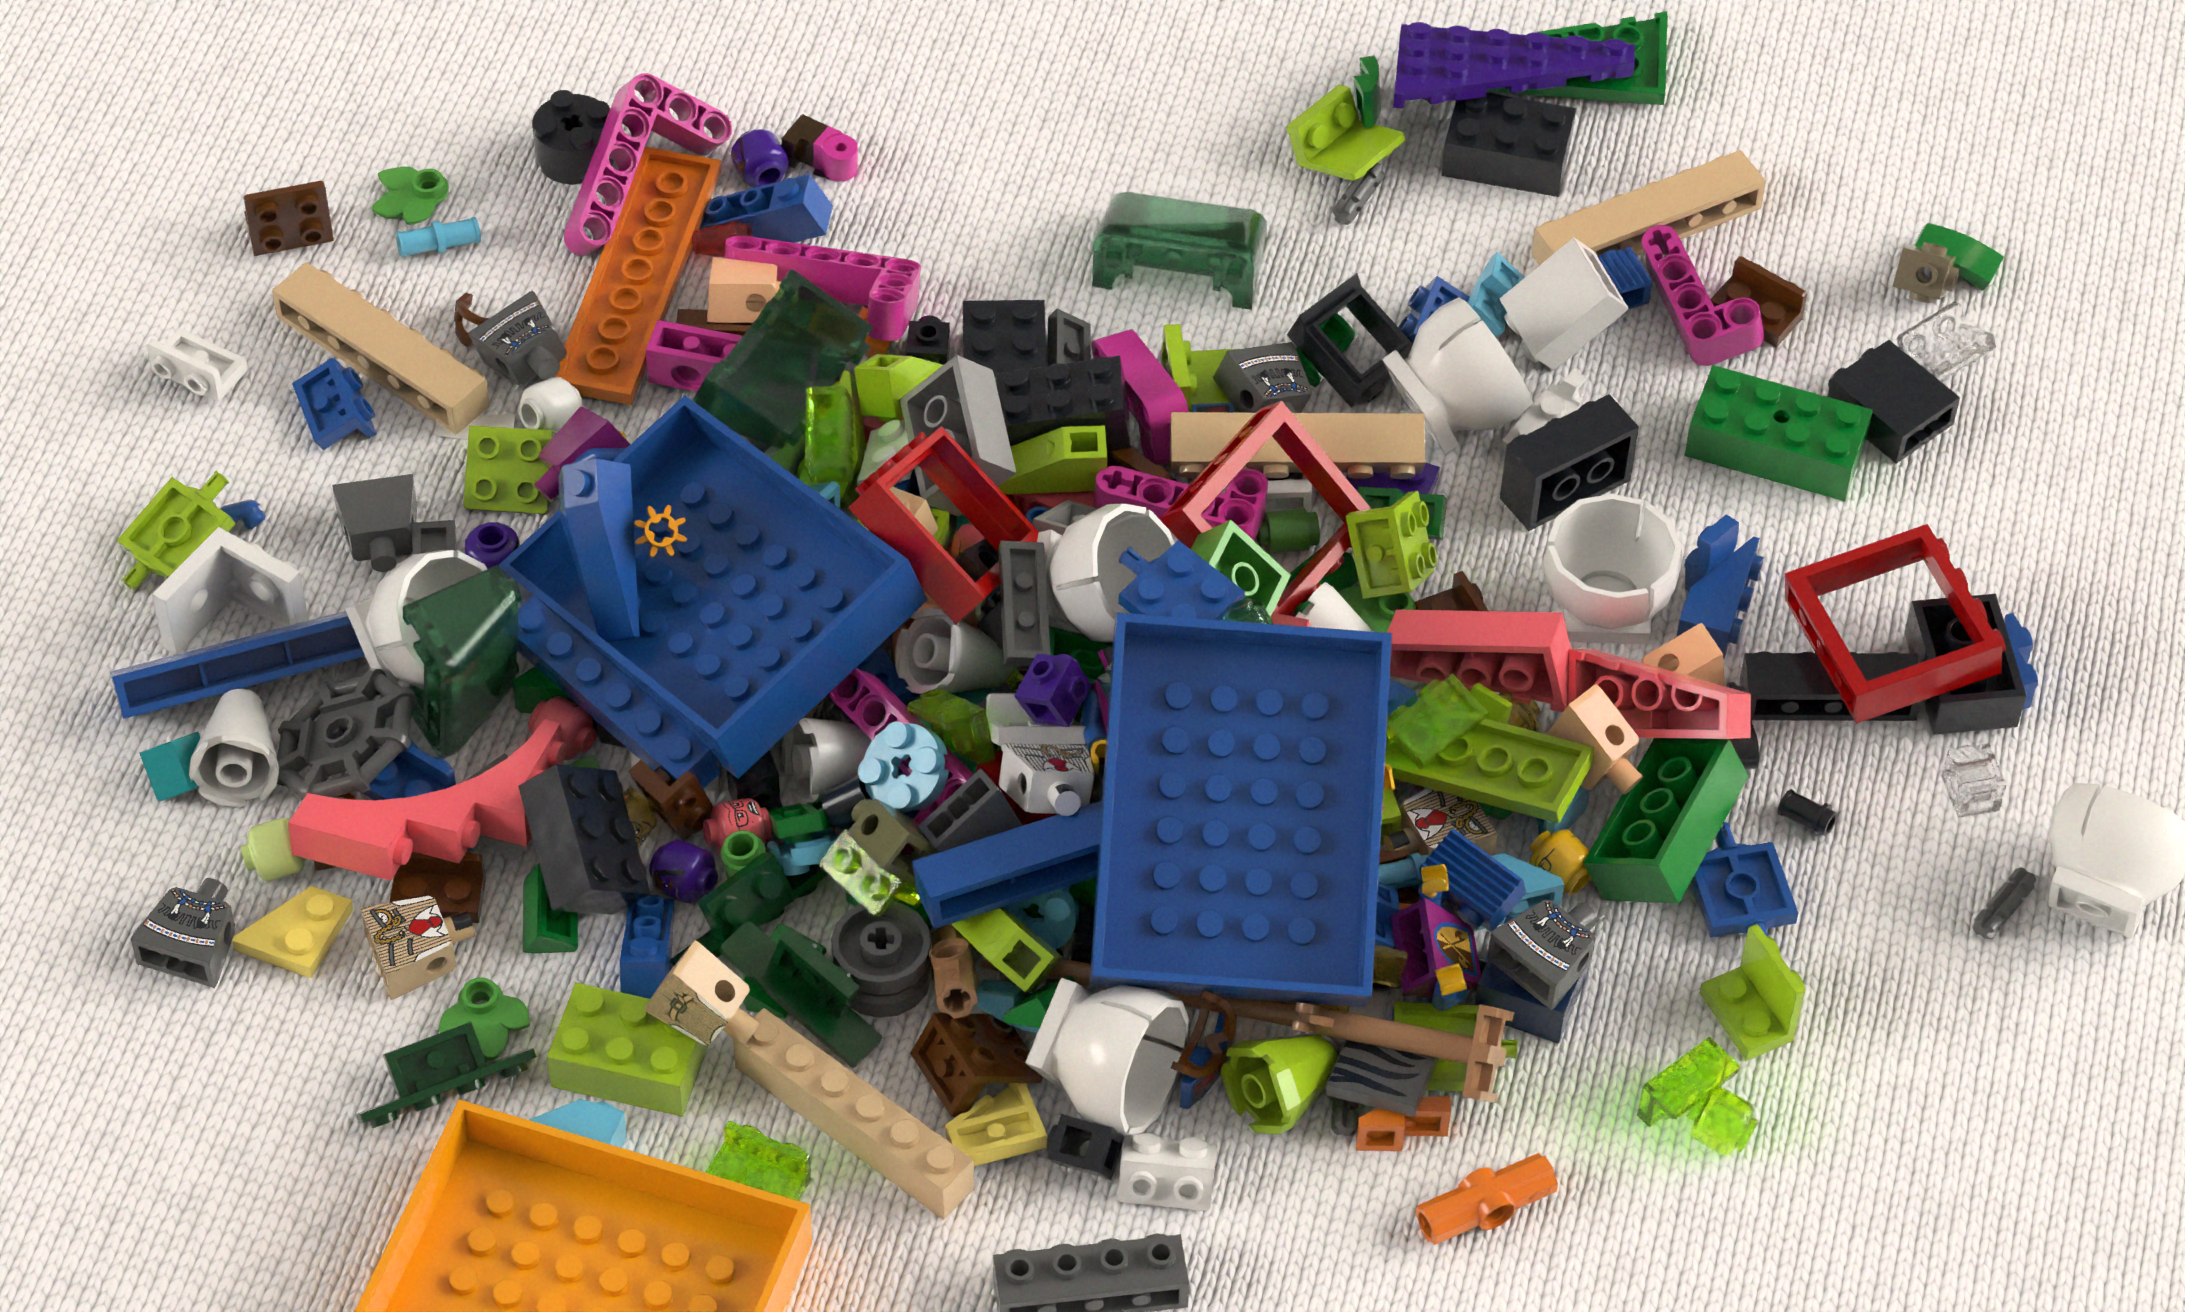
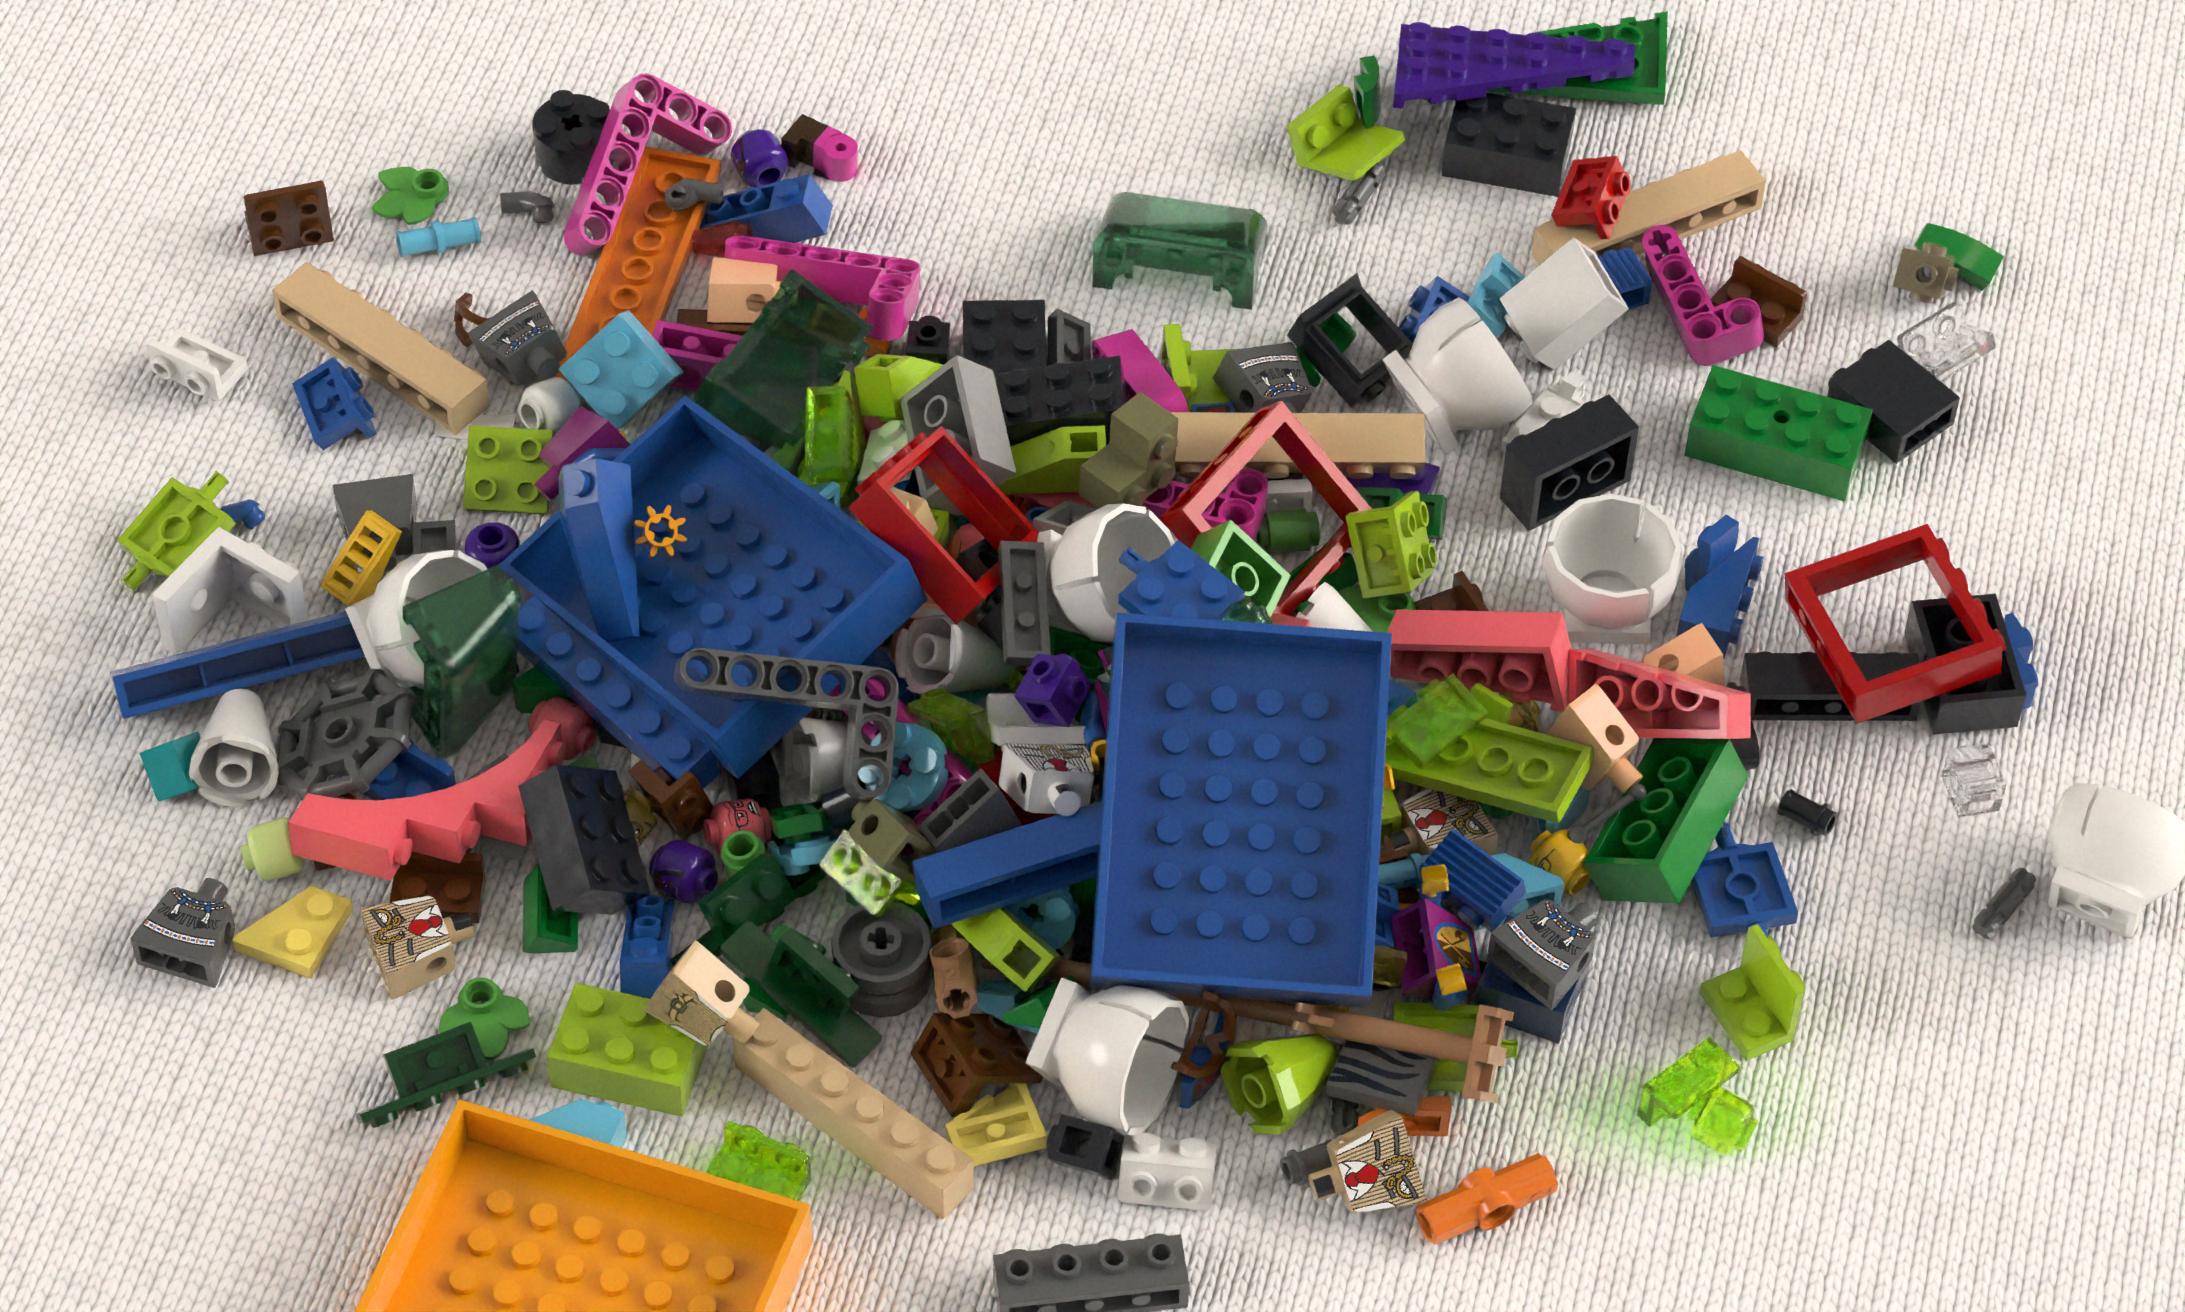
(343, 567): none -> yellow slope
(528, 201): none -> dark grey arm
(621, 370): none -> medium azure brick
(691, 191): none -> dark grey arm
(809, 693): none -> dark grey beam
(1137, 457): none -> olive brick
(1299, 1164): none -> dark grey pin
(1371, 1167): none -> torso
(1578, 833): none -> dark grey hinge
(1593, 194): none -> red bracket

